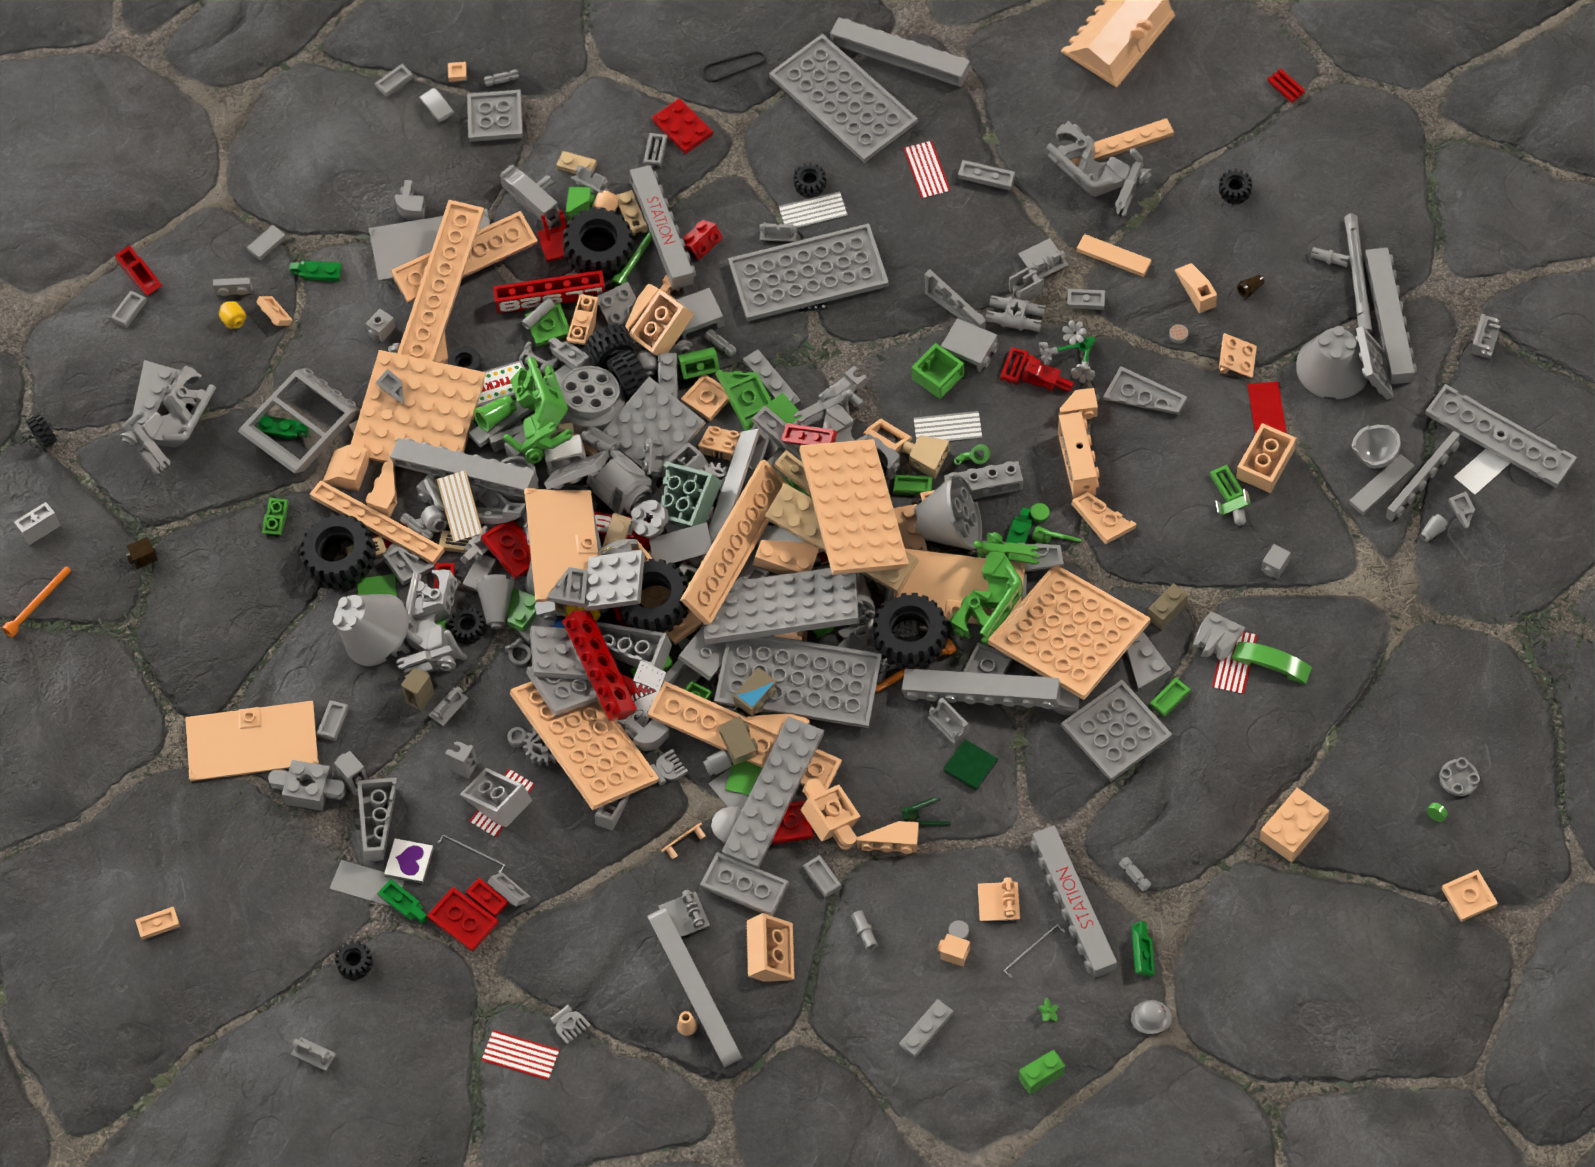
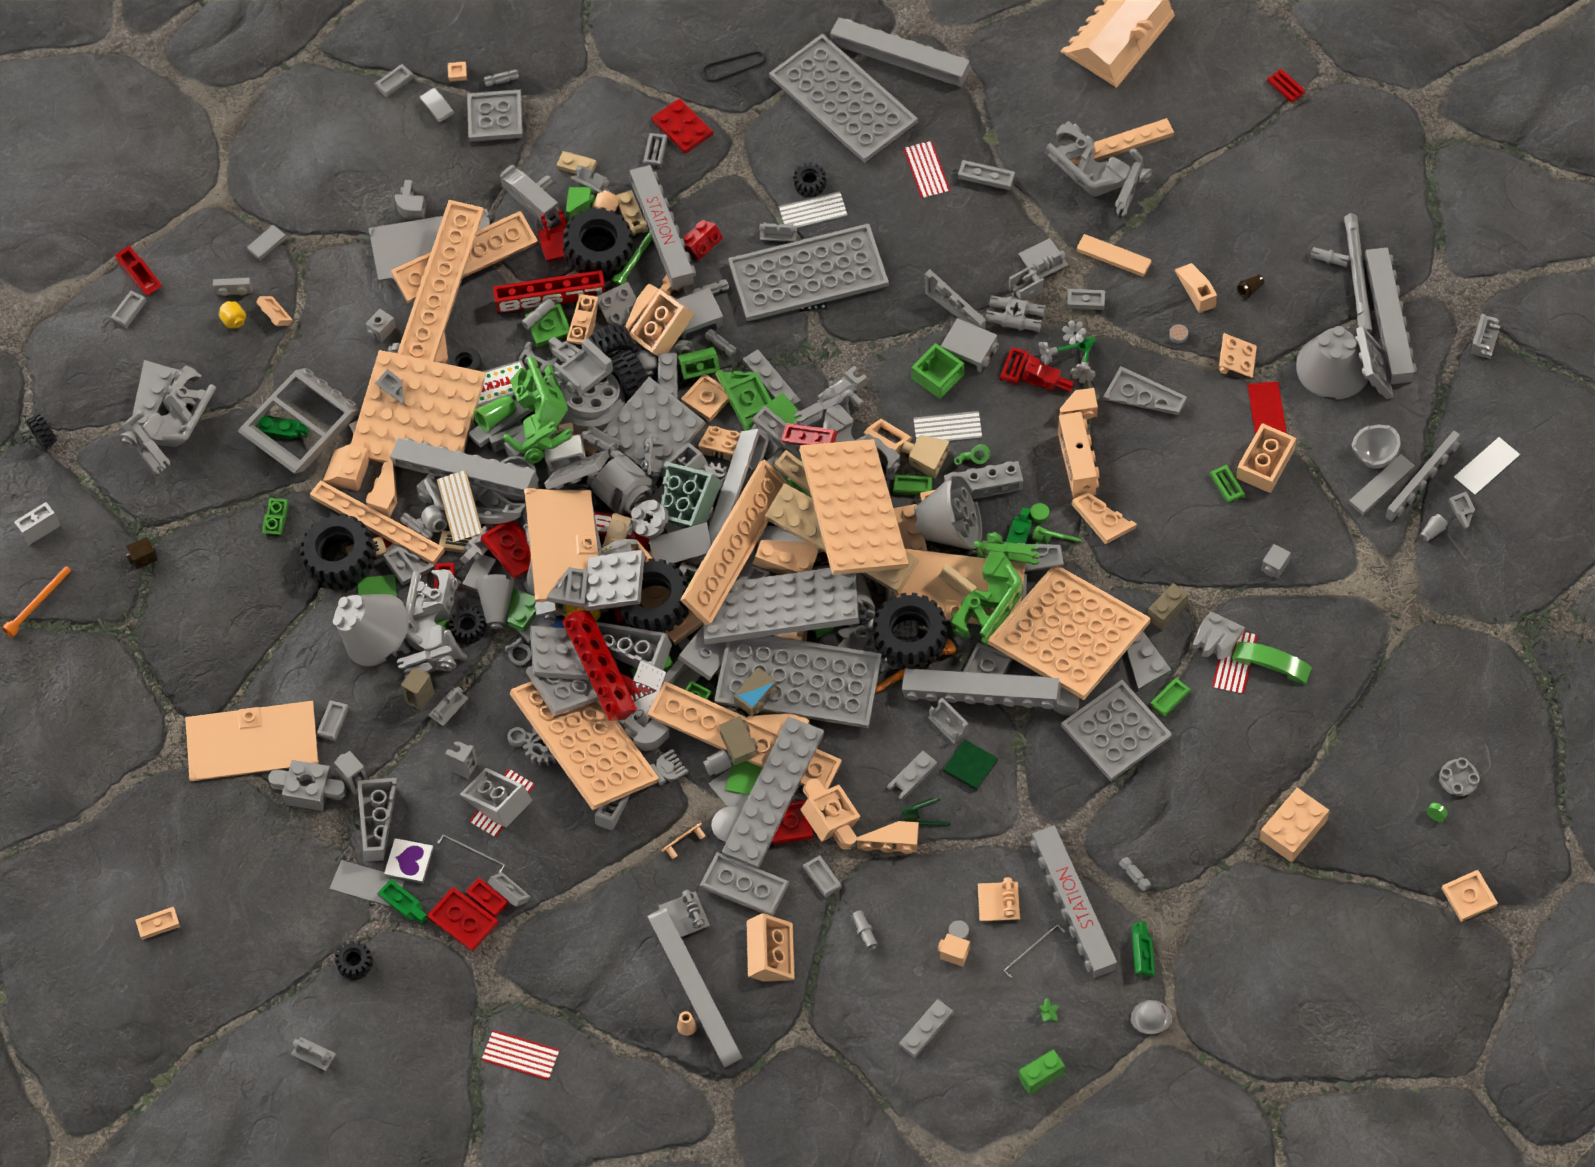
(317, 270): green hinge -> none
(566, 1021): light grey piece -> none
(584, 369): none -> light grey panel
(715, 287): none -> light grey axle
(913, 774): none -> light grey hinge
(956, 581): none -> tan tile
(1234, 506): piece -> none
(1235, 195): black tyre -> none
(1516, 446): light grey piece -> none

